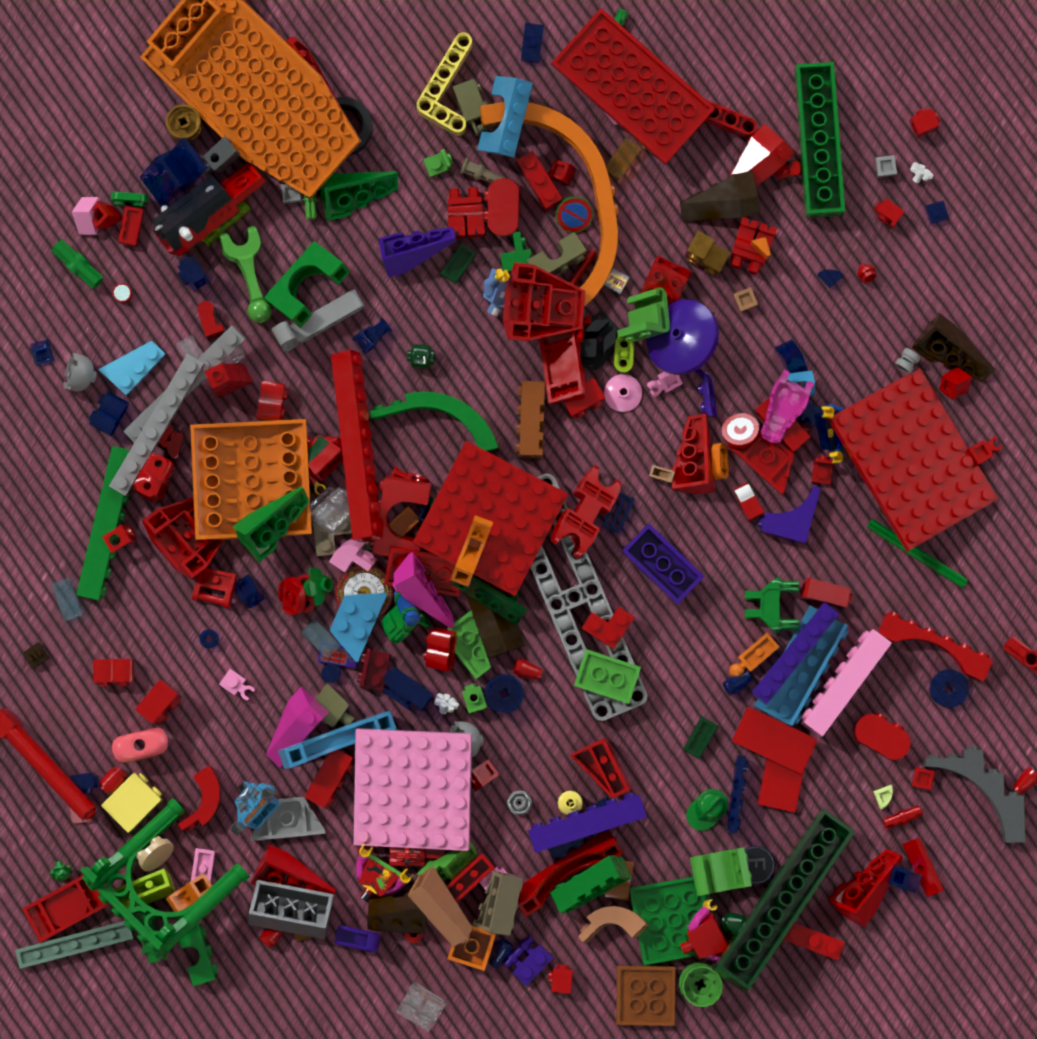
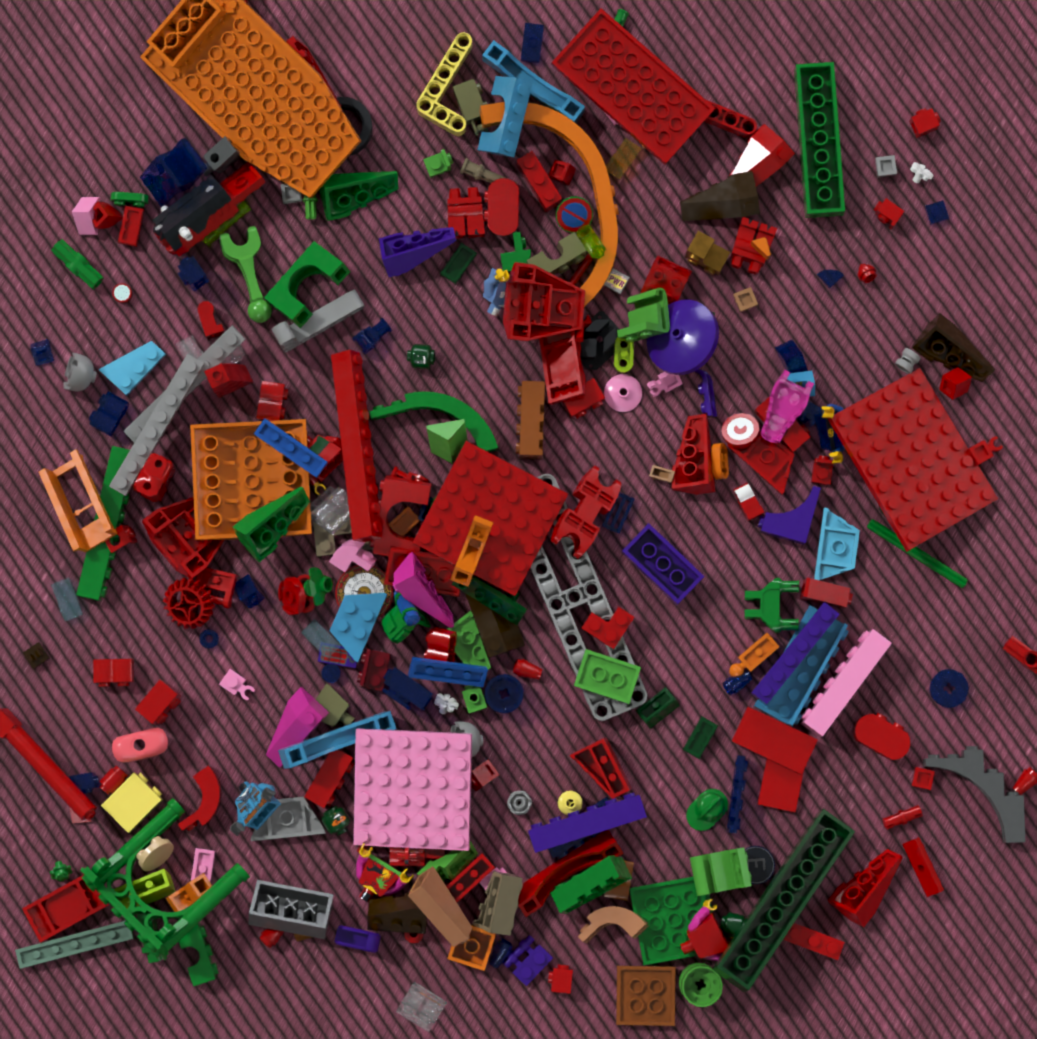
(93, 533): none -> orange piece
(174, 445): red animal -> none
(179, 115): pearl gold wheel -> none
(192, 594): none -> red gear
(282, 868): red wedge -> none
(290, 448): none -> blue plate
(335, 820): none -> dark green head
(447, 439): none -> bright green slope
(447, 672): none -> blue plate
(546, 94): none -> dark azure arch
(591, 241): none -> clear neon green piece
(657, 708): none -> dark green slope
(789, 170): red piece -> none
(836, 546): none -> medium azure wing
(883, 796): yellowish green tile -> none
(905, 879): clear blue brick -> none
(971, 663): red arch -> none

